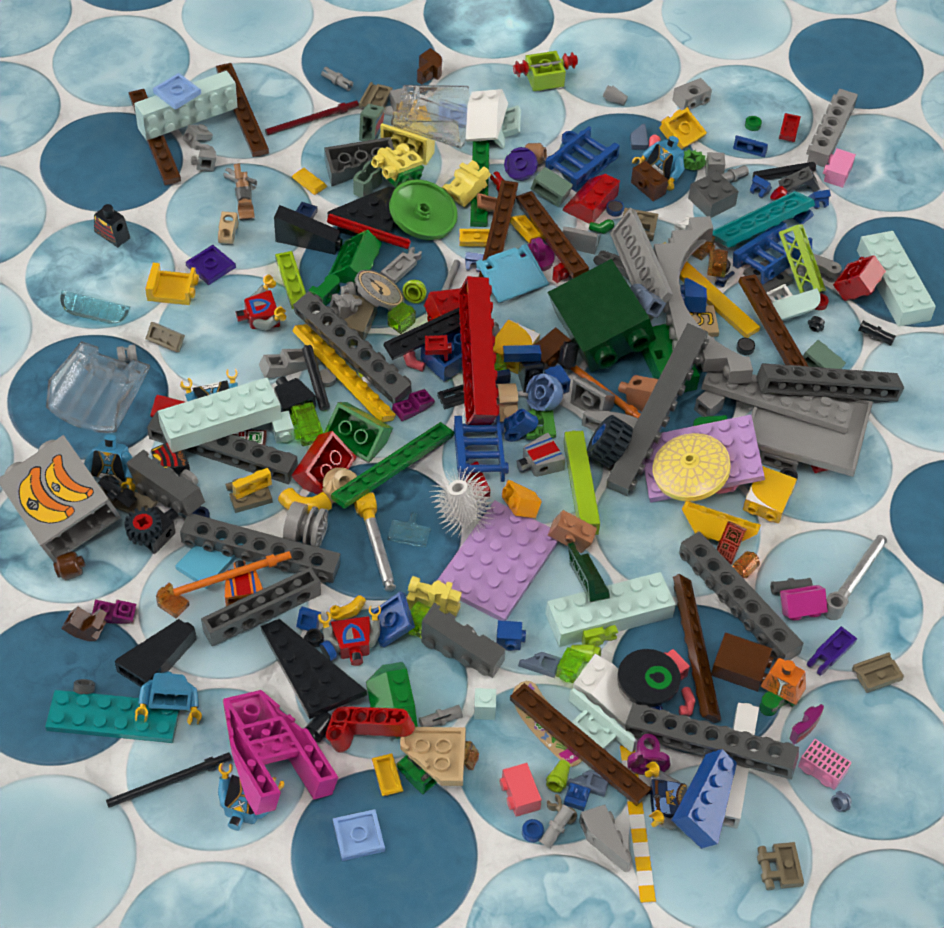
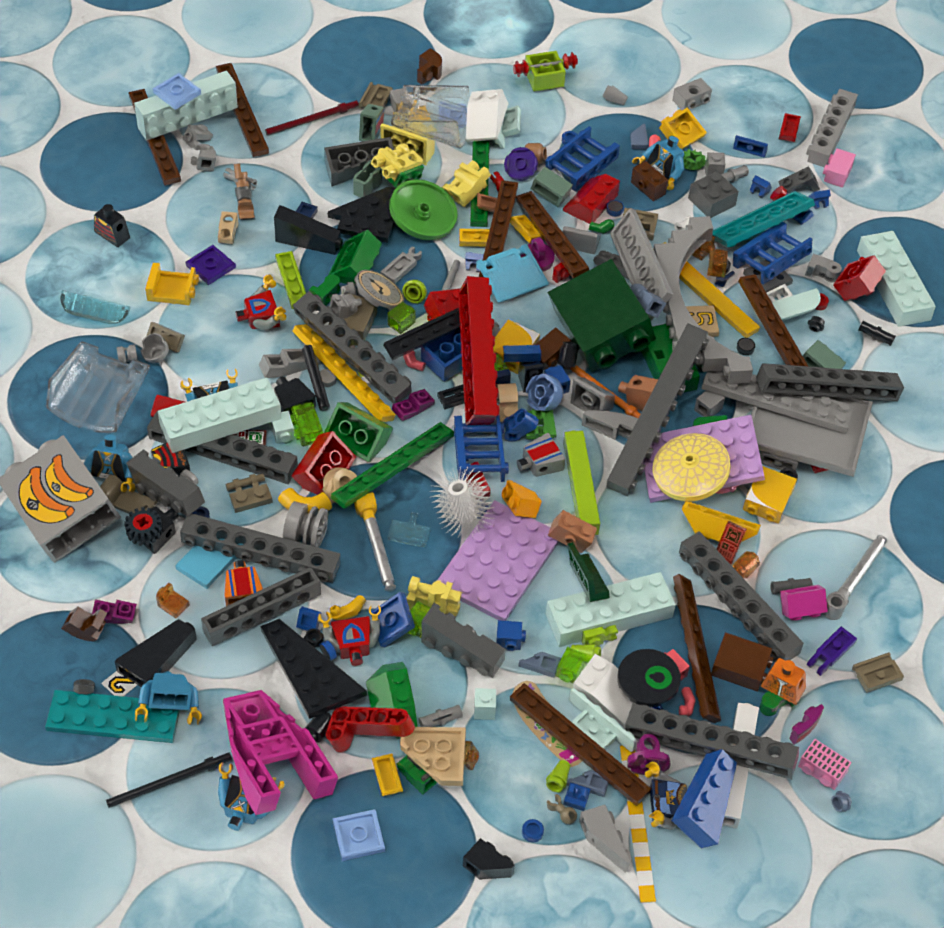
(69, 565): reddish brown head -> none
(115, 490): black plate -> none
(118, 684): none -> sticker
(154, 348): none -> light grey hair
(251, 483): yellow plate -> none
(270, 561): orange bar -> none
(309, 181): yellow tile -> none
(337, 78): light grey pin -> none
(359, 228): red axle -> none
(437, 346): red bracket -> none
(486, 862): none -> black slope
(521, 789): coral brick -> none
(556, 826): light grey pin -> none
(609, 441): black wheel -> none
(694, 296): blue slope -> none
(753, 123): green tile -> none
(783, 171): black axle -> none
(787, 866): dark tan plate -> none
(807, 256): lime fence -> none

